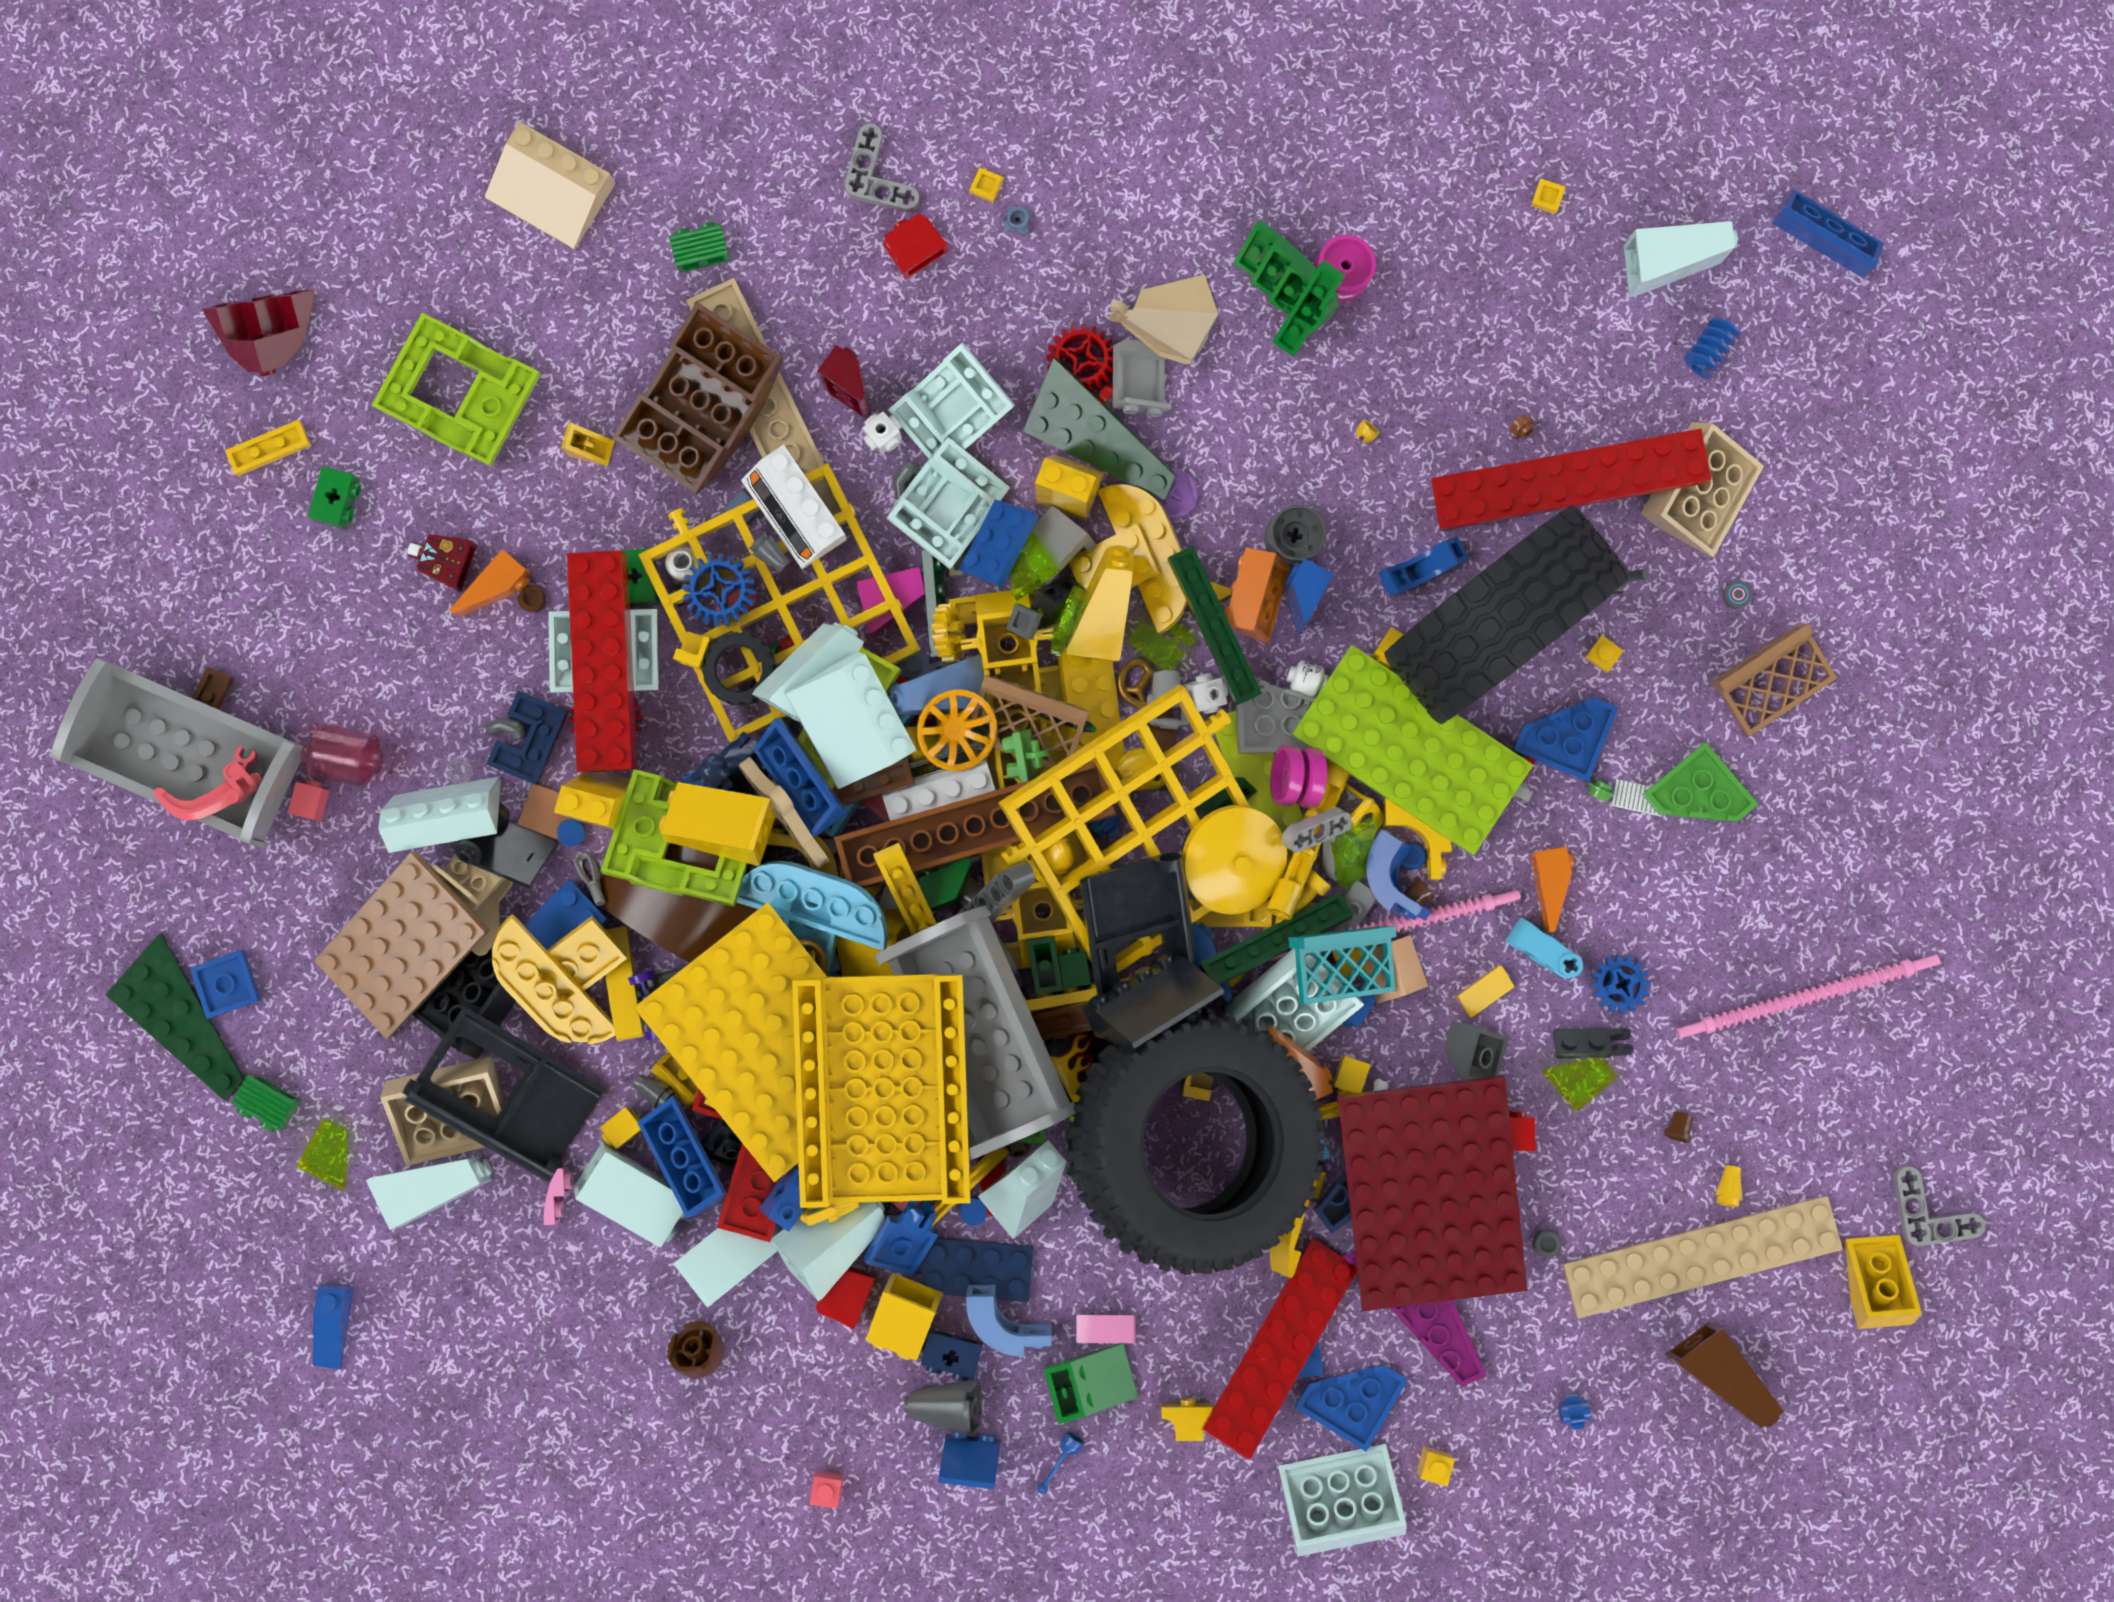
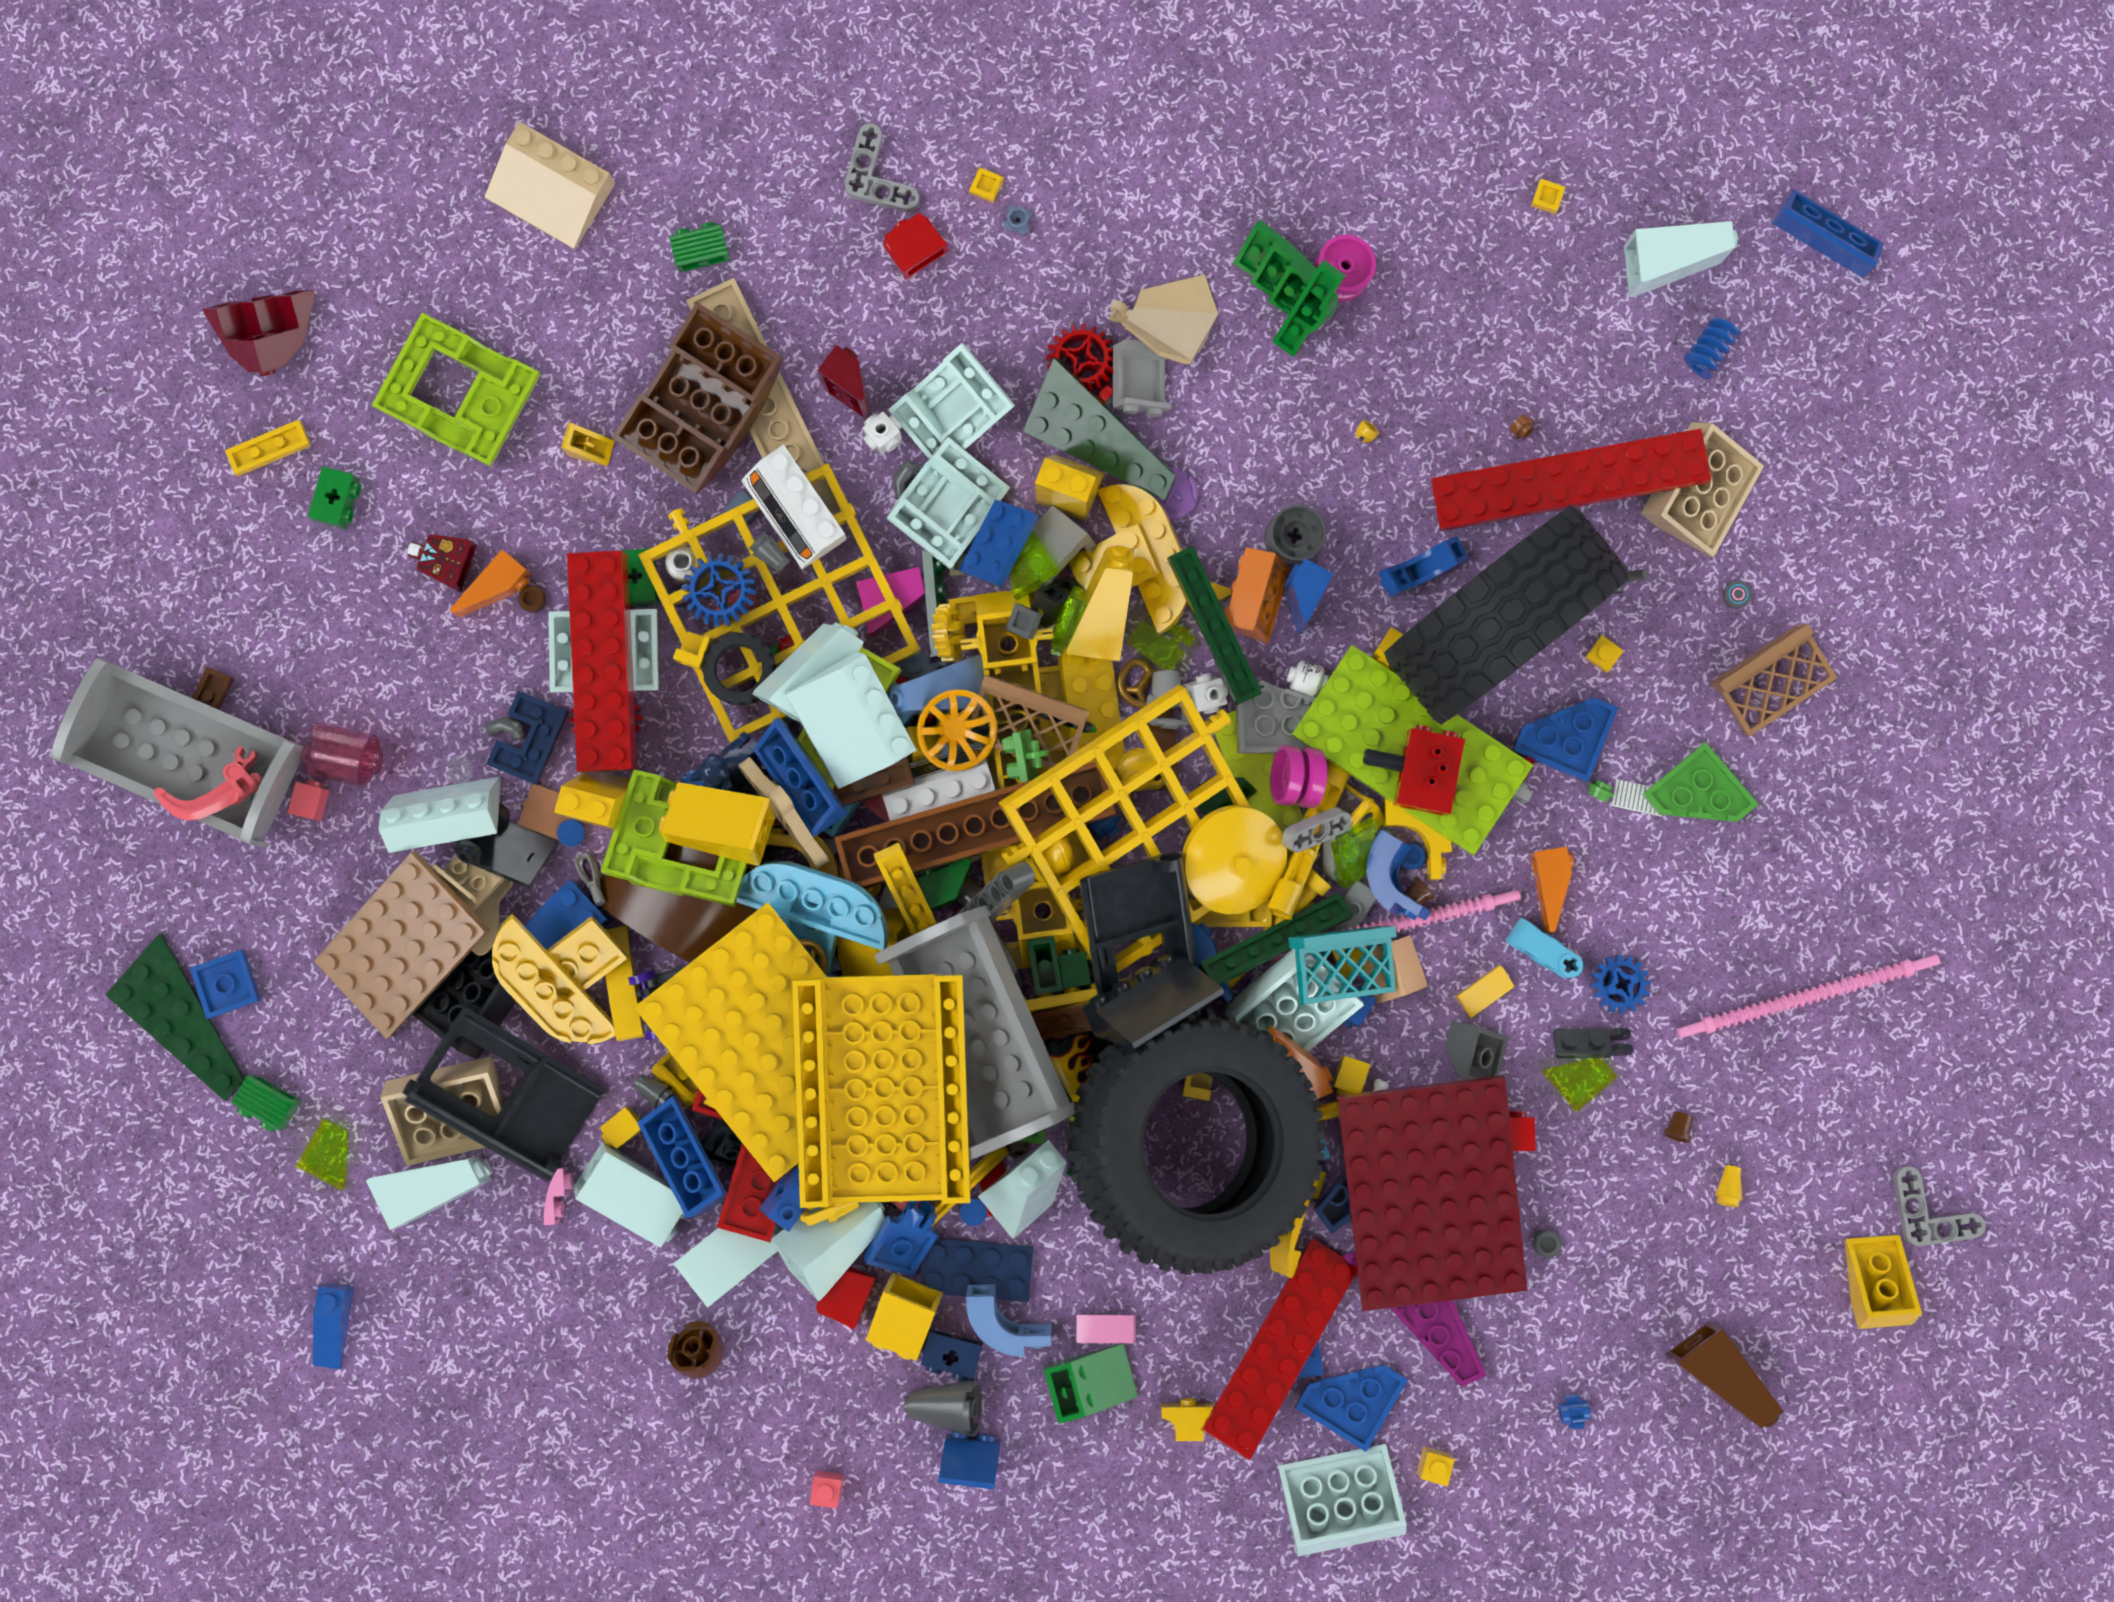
(1070, 1446): blue hinge -> none
(1425, 769): none -> red piece
(1702, 1256): tan plate -> none

